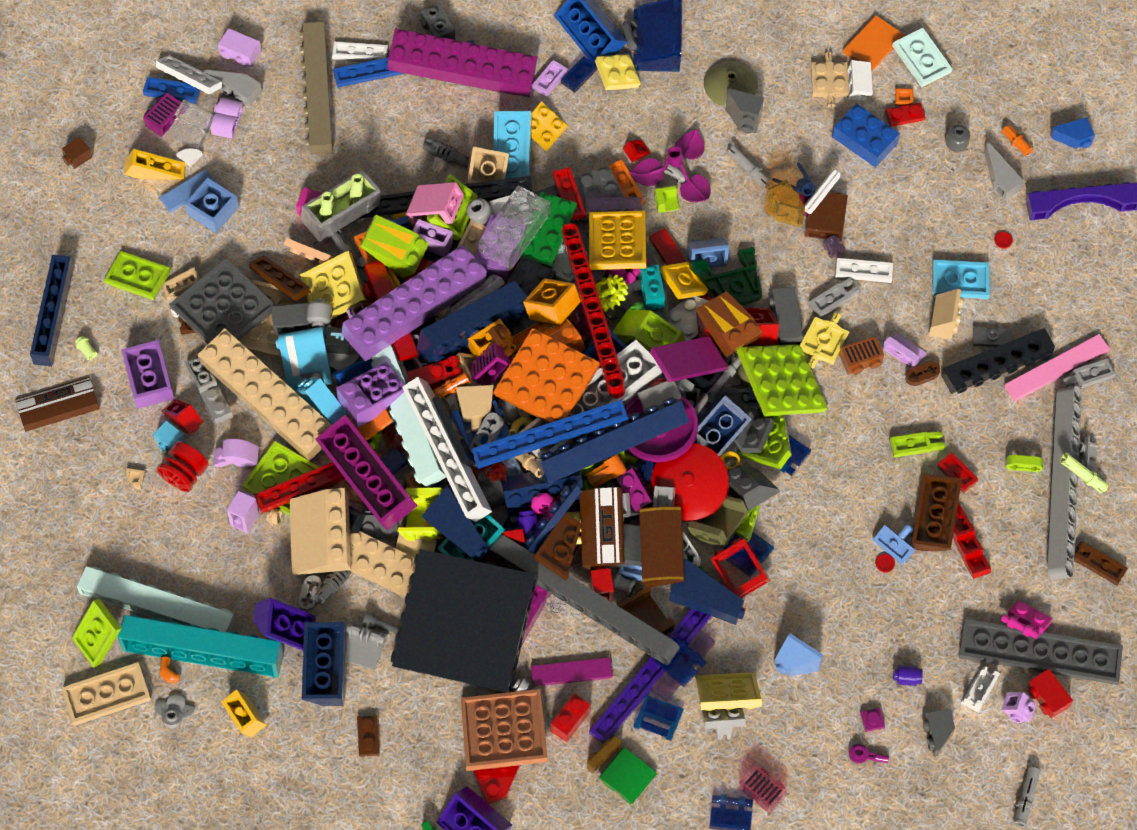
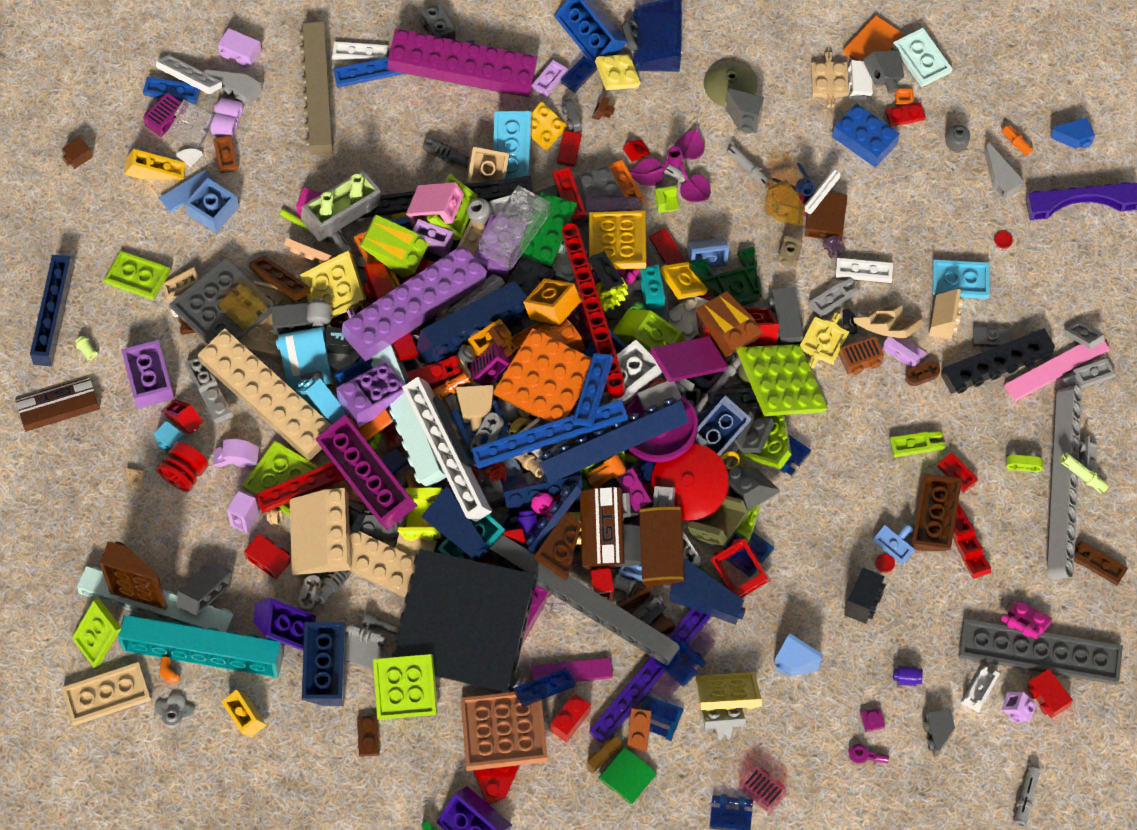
(130, 577): none -> reddish brown slope
(204, 588): none -> dark grey brick
(225, 154): none -> dark orange plate
(238, 310): none -> clear yellow plate
(267, 556): none -> red brick
(296, 220): none -> lime bar
(405, 686): none -> lime plate
(466, 353): none -> dark grey plate
(544, 687): none -> clear blue tile
(569, 148): none -> red tile
(573, 121): none -> dark grey plate
(593, 389): none -> blue tile
(603, 109): none -> reddish brown tile
(606, 271): none -> black plate
(639, 729): none -> dark orange plate
(650, 609): none -> dark grey hinge
(790, 251): none -> dark tan brick
(848, 321): none -> black tile
(865, 596): none -> black brick
(885, 69): none -> dark grey torso
(889, 322): none -> tan slope
(1084, 335): none -> light grey plate

